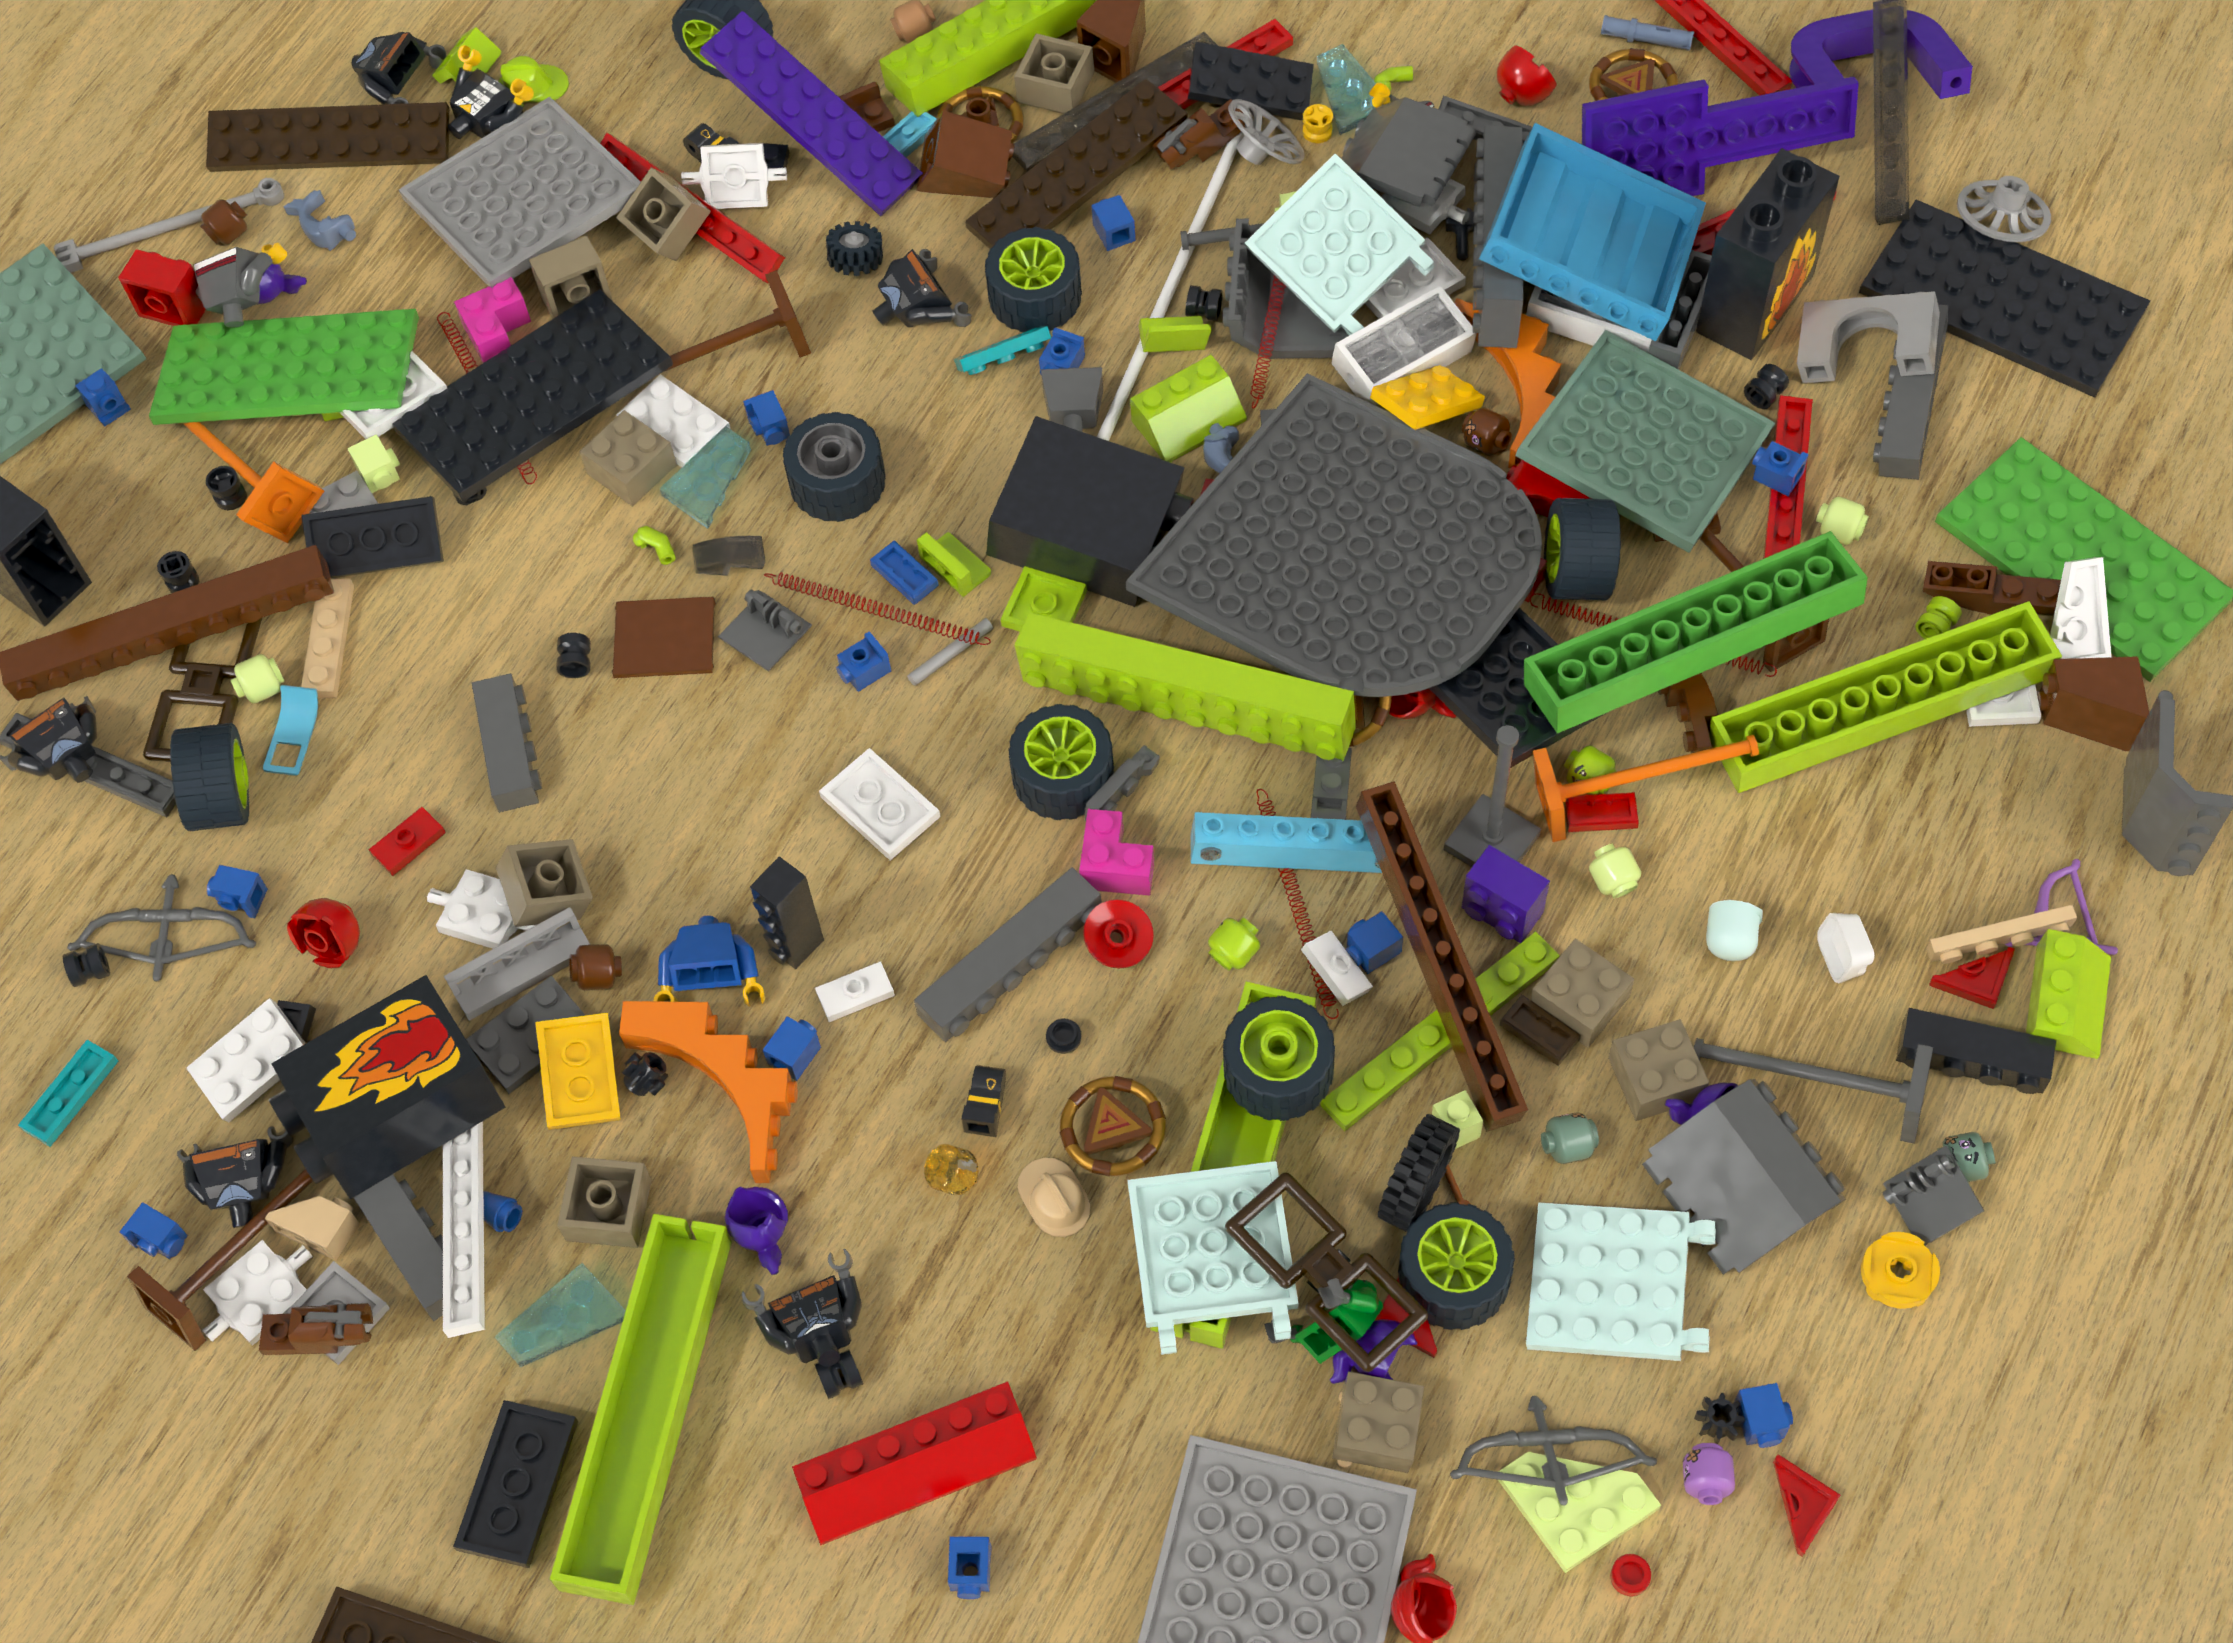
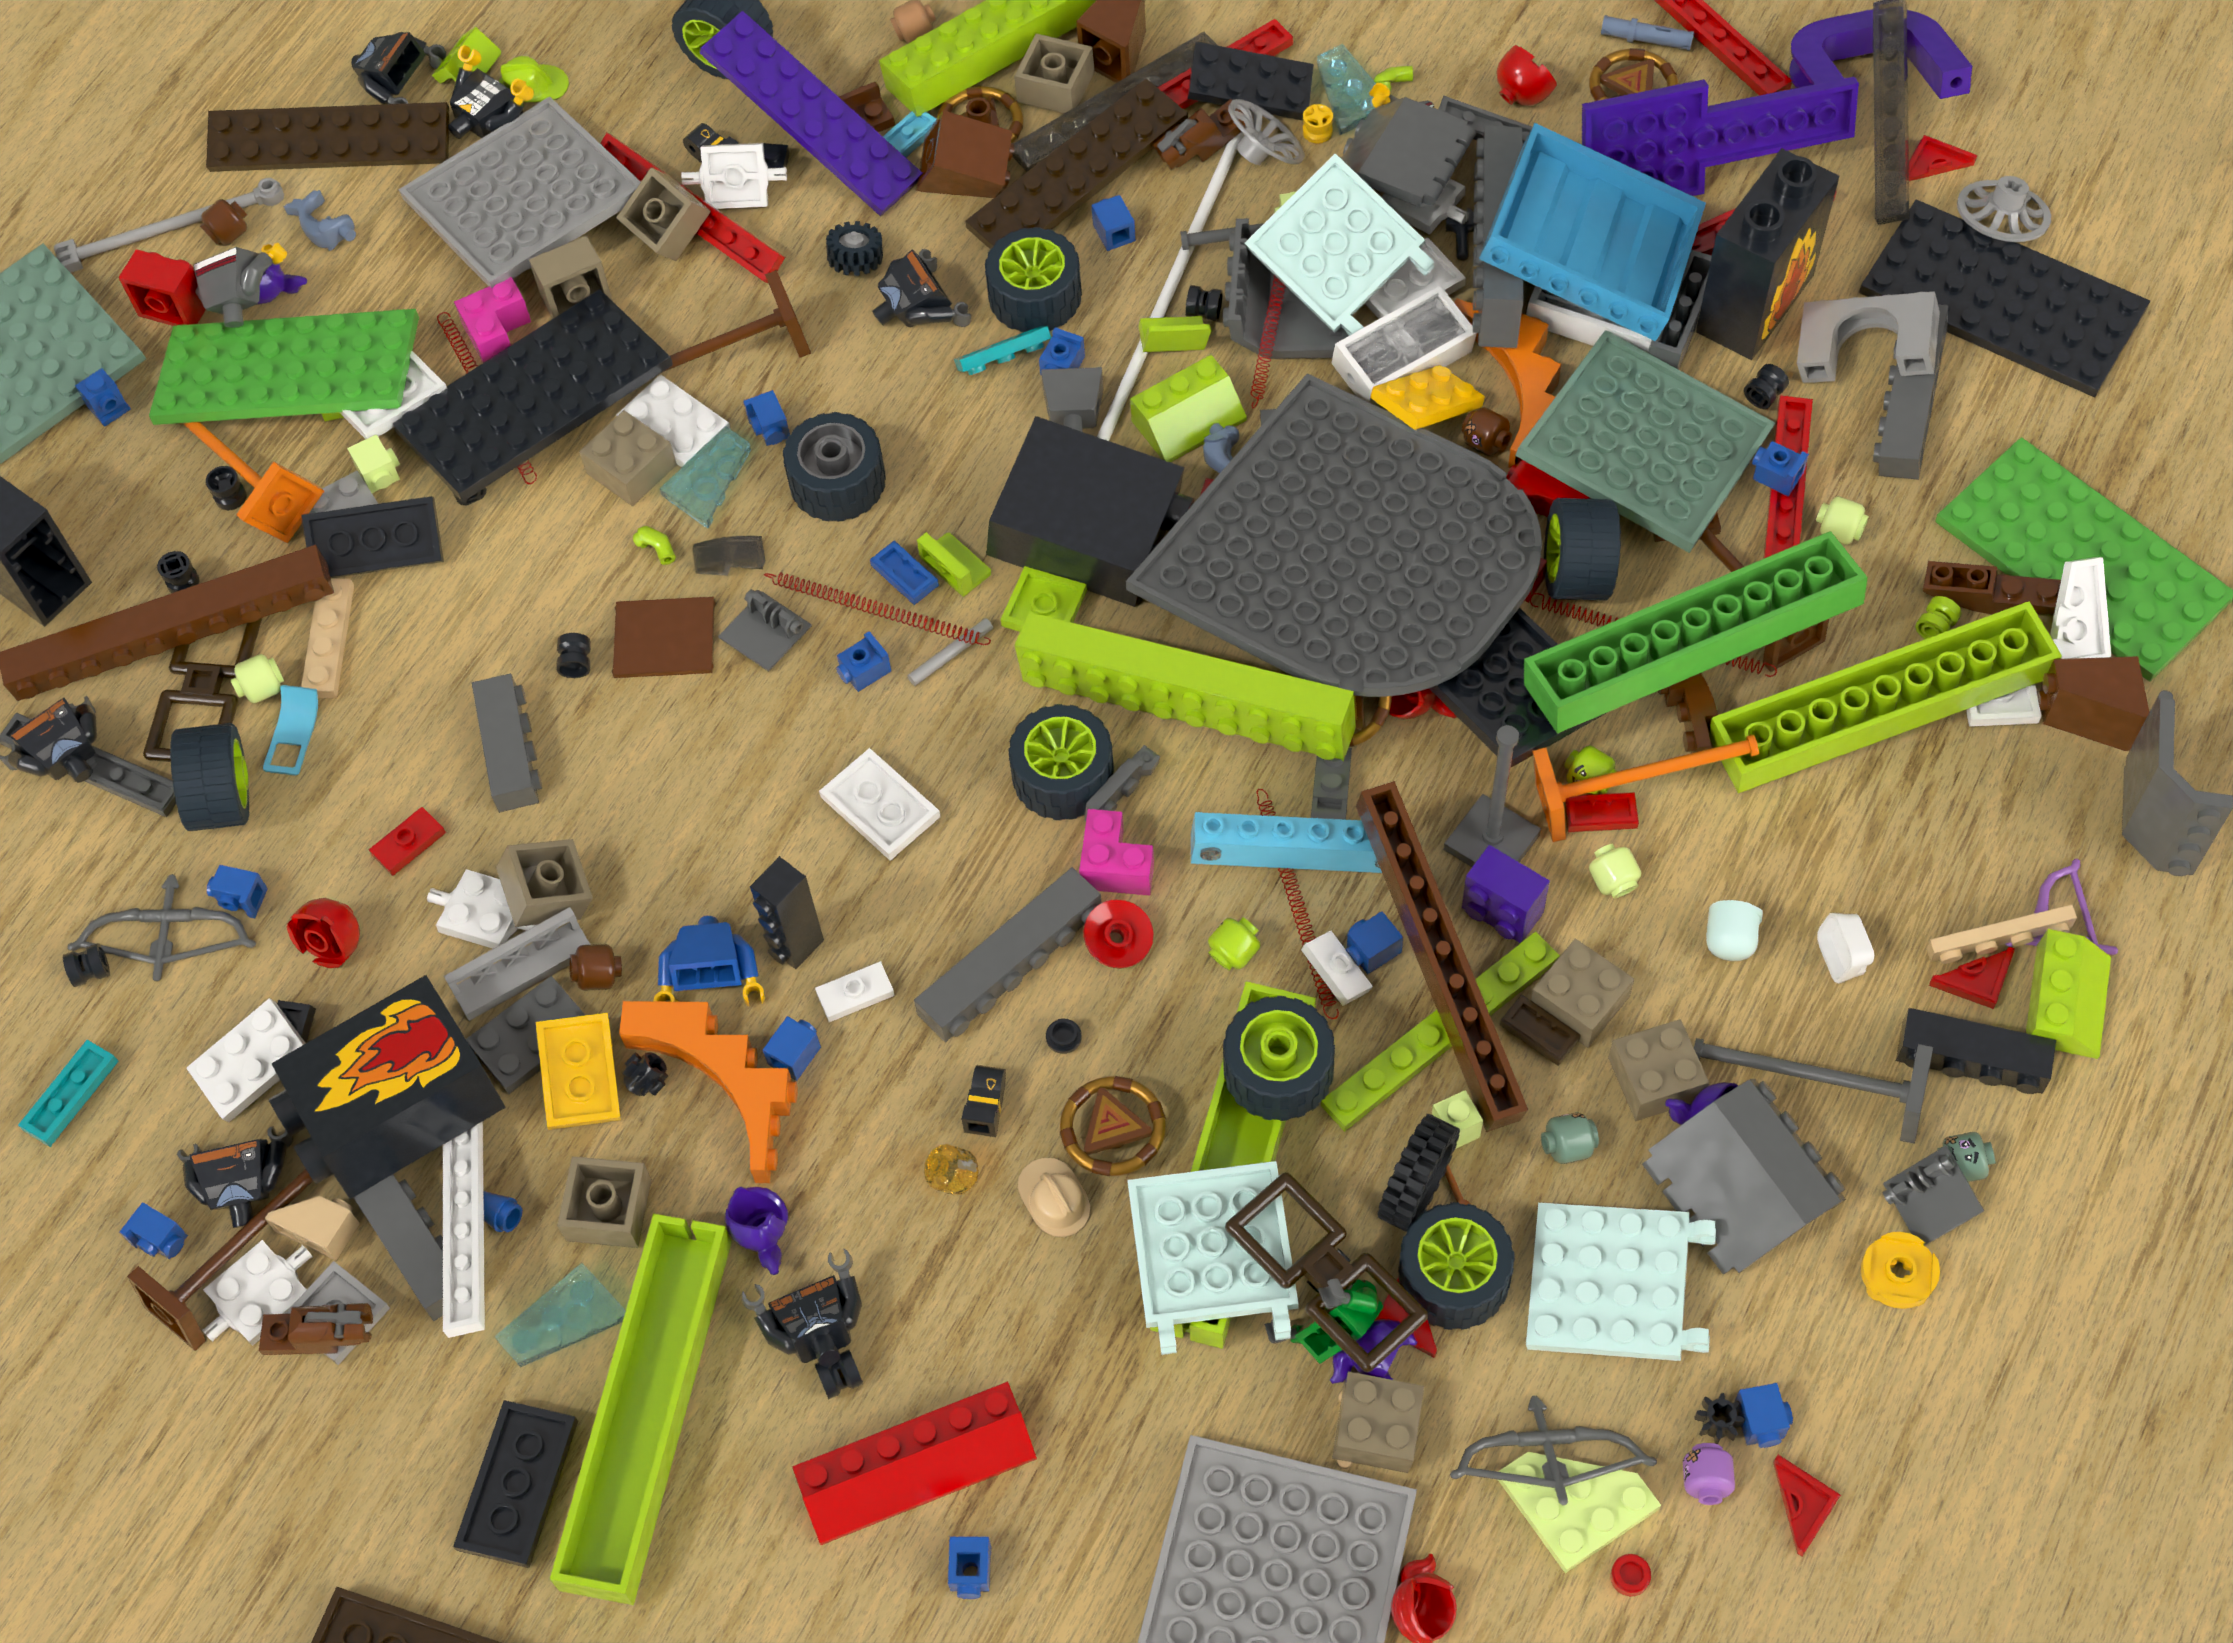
(1937, 157): none -> red tile

